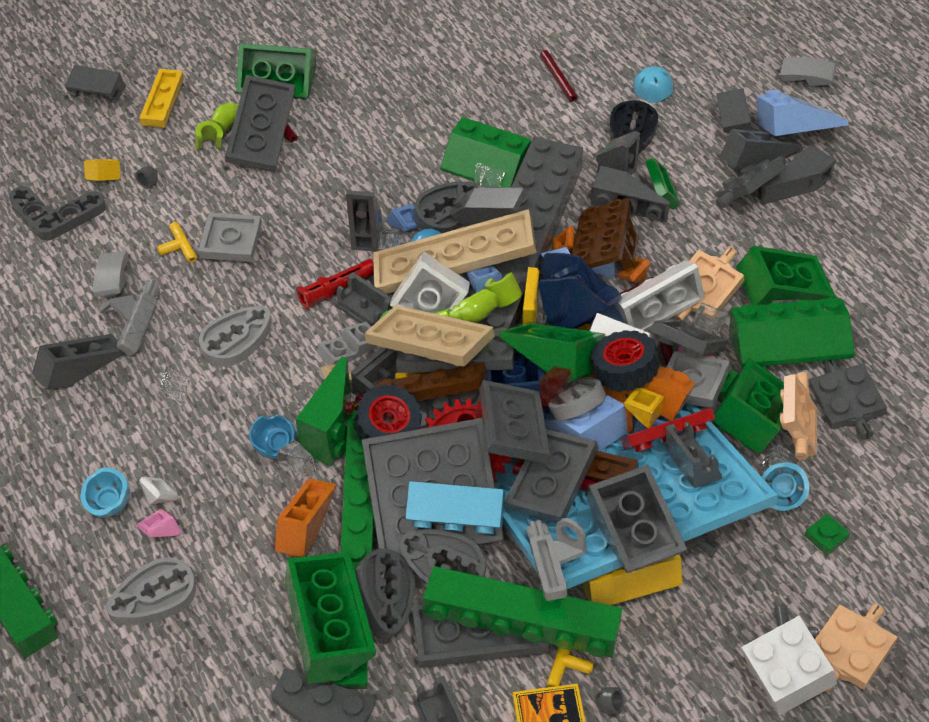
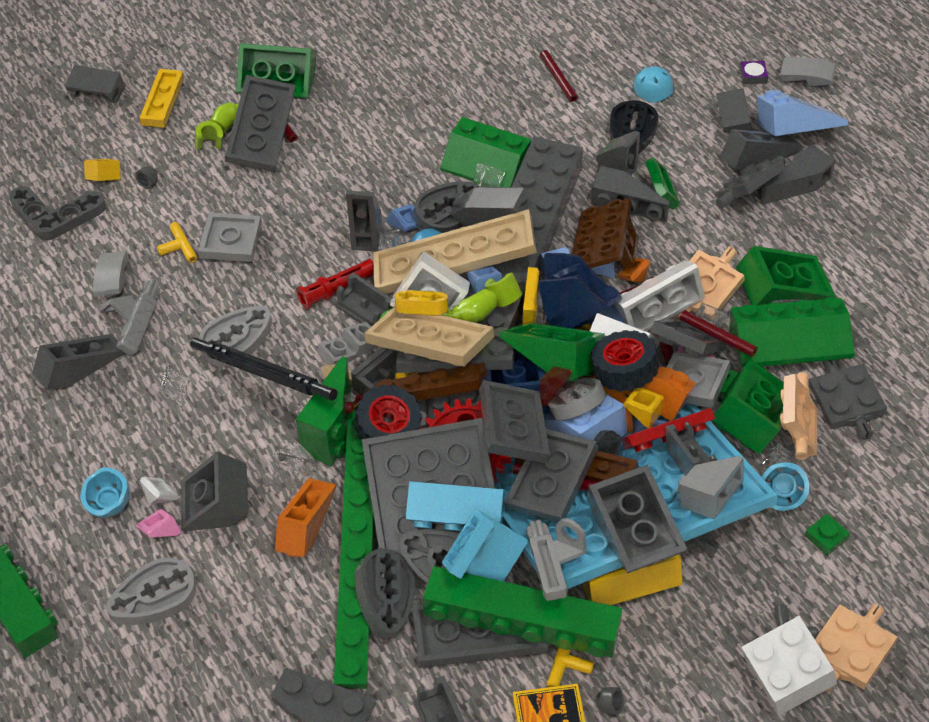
(214, 494): none -> dark grey slope
(264, 369): none -> black axle
(271, 435): dark azure hair -> none
(328, 616): green slope -> none
(421, 302): none -> yellow beam
(484, 548): none -> medium azure bracket
(564, 239): orange slope -> none
(608, 441): none -> clear smoke plate
(711, 485): none -> light grey slope
(718, 333): none -> dark red piece
(753, 72): none -> tile

